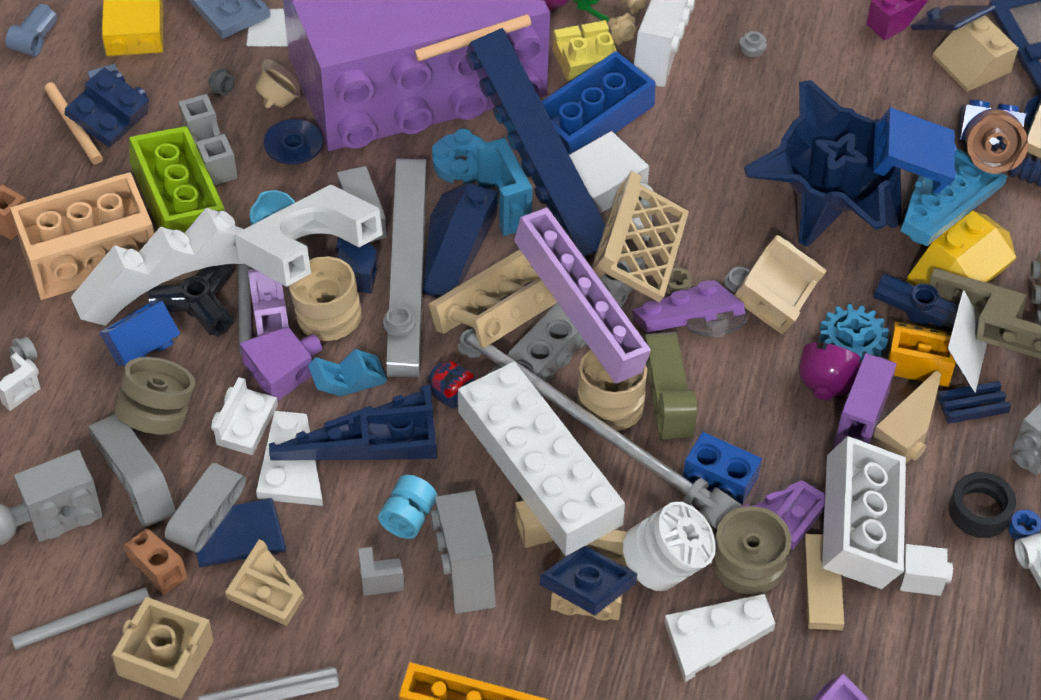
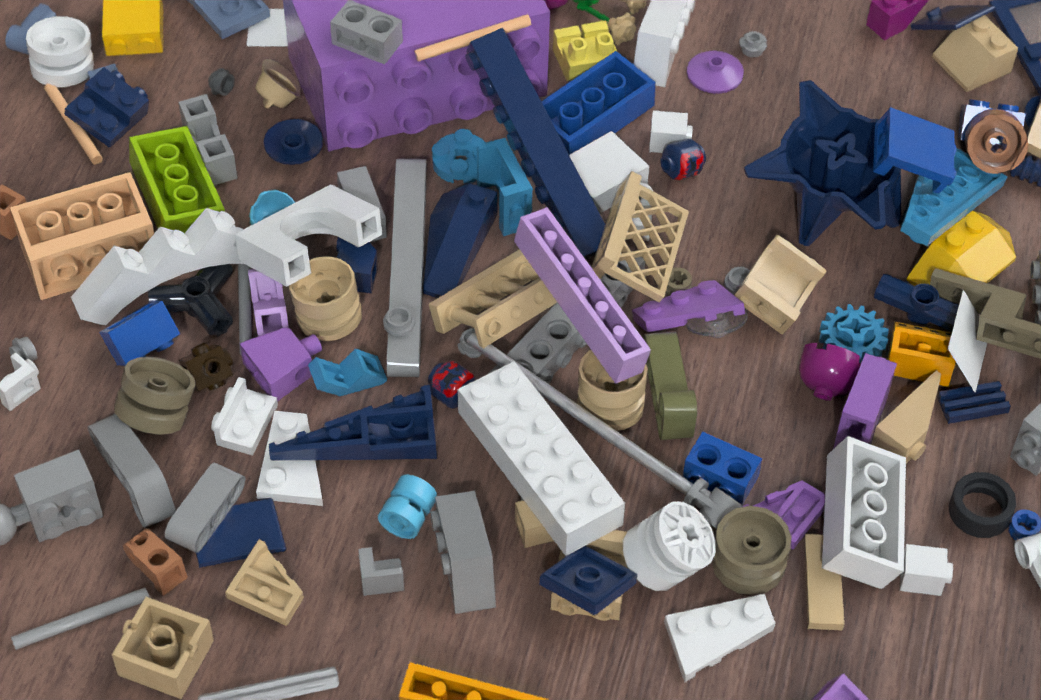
(59, 51): none -> white wheel
(218, 361): none -> dark brown brick
(366, 31): none -> light grey brick
(668, 128): none -> white brick
(683, 159): none -> dark blue head
(715, 72): none -> medium lavender dish

